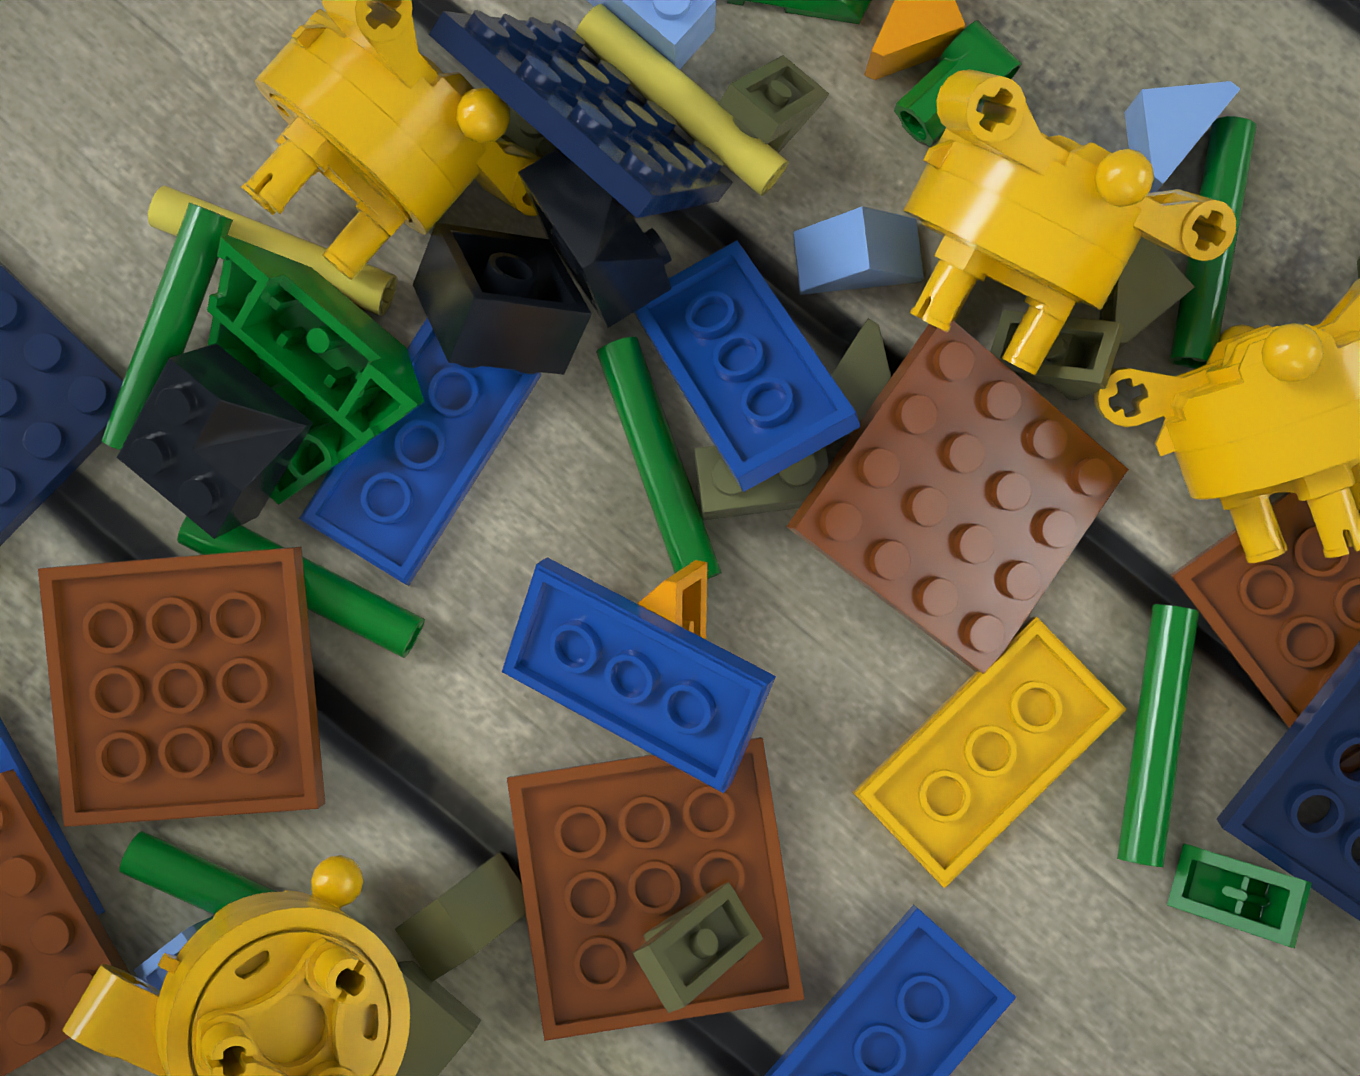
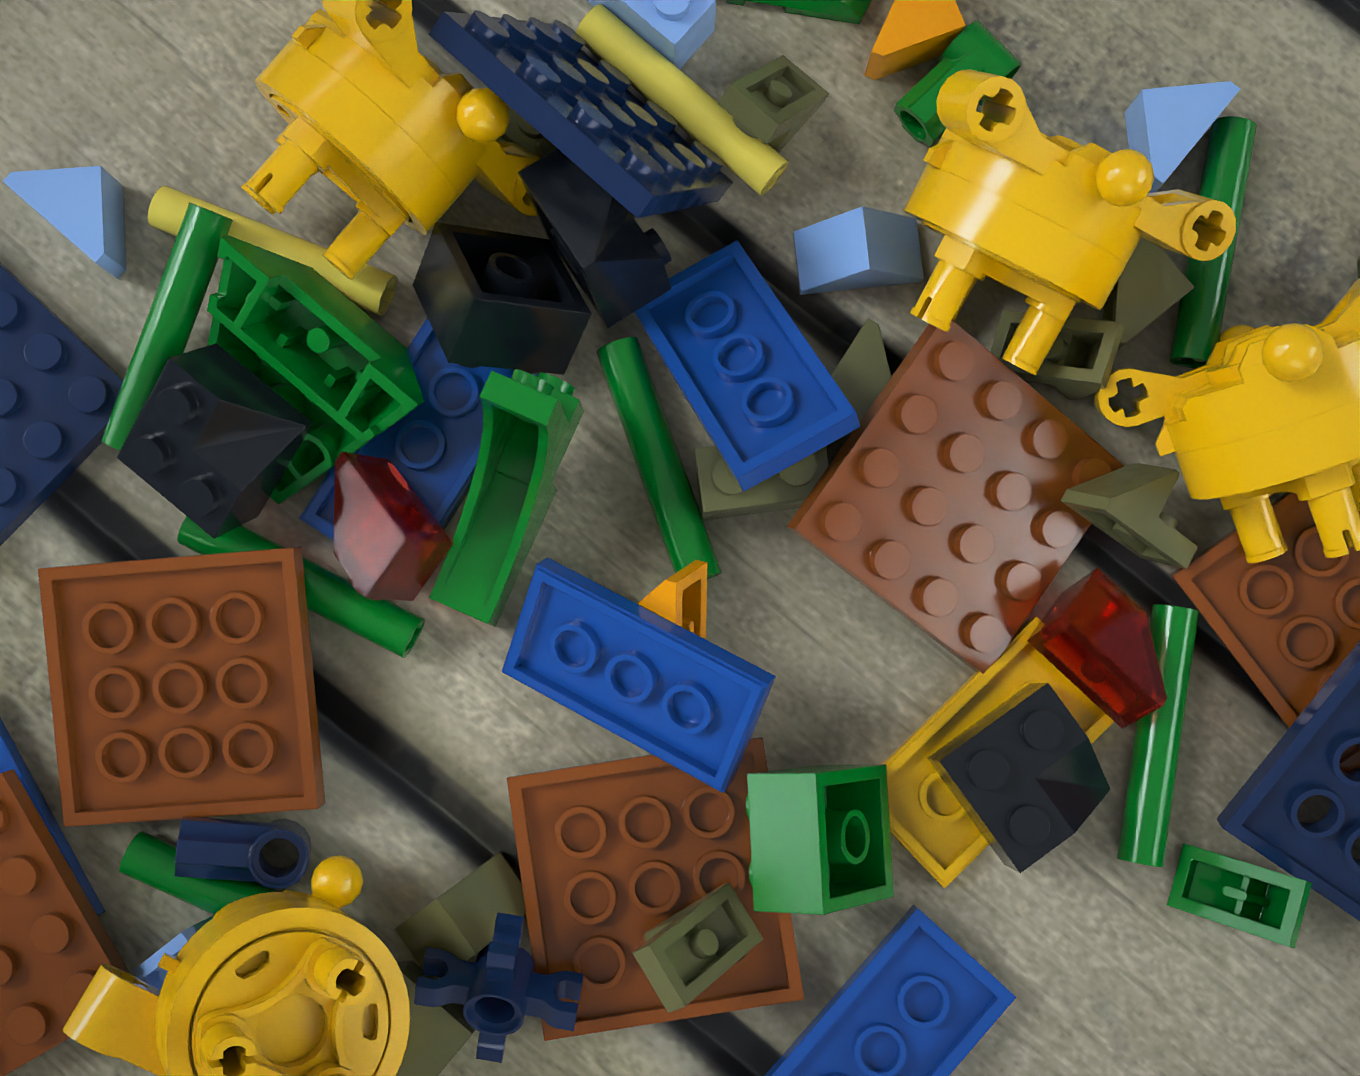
(83, 206): none -> light blue slope
(234, 850): none -> dark blue piece
(383, 530): none -> clear red slope
(499, 988): none -> dark blue pin
(521, 448): none -> green arch
(819, 838): none -> green brick
(1024, 775): none -> black slope
(1103, 648): none -> clear red slope
(1129, 509): none -> olive slope

